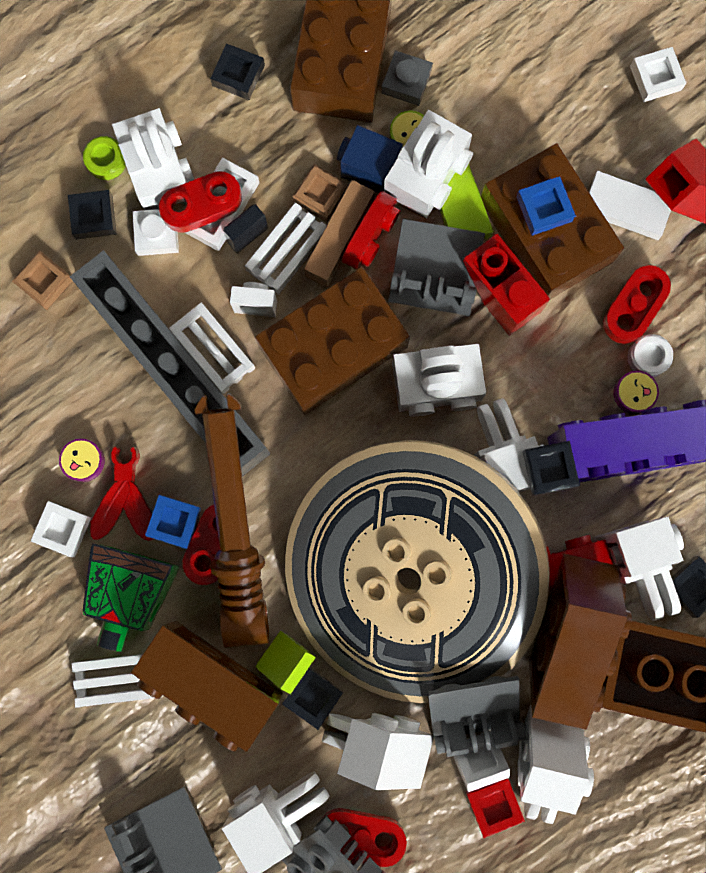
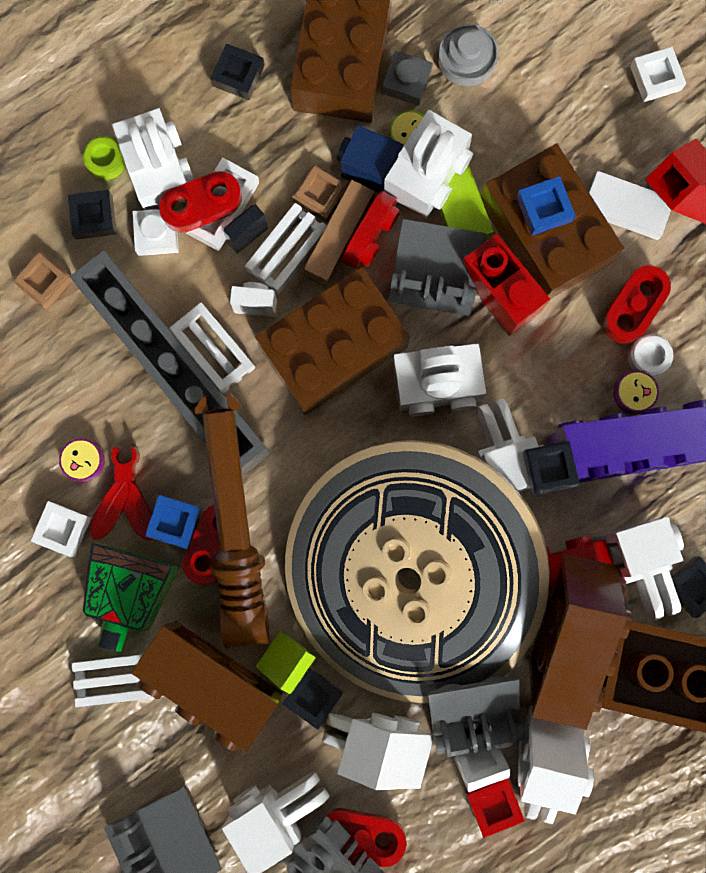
(468, 55): none -> light grey plate

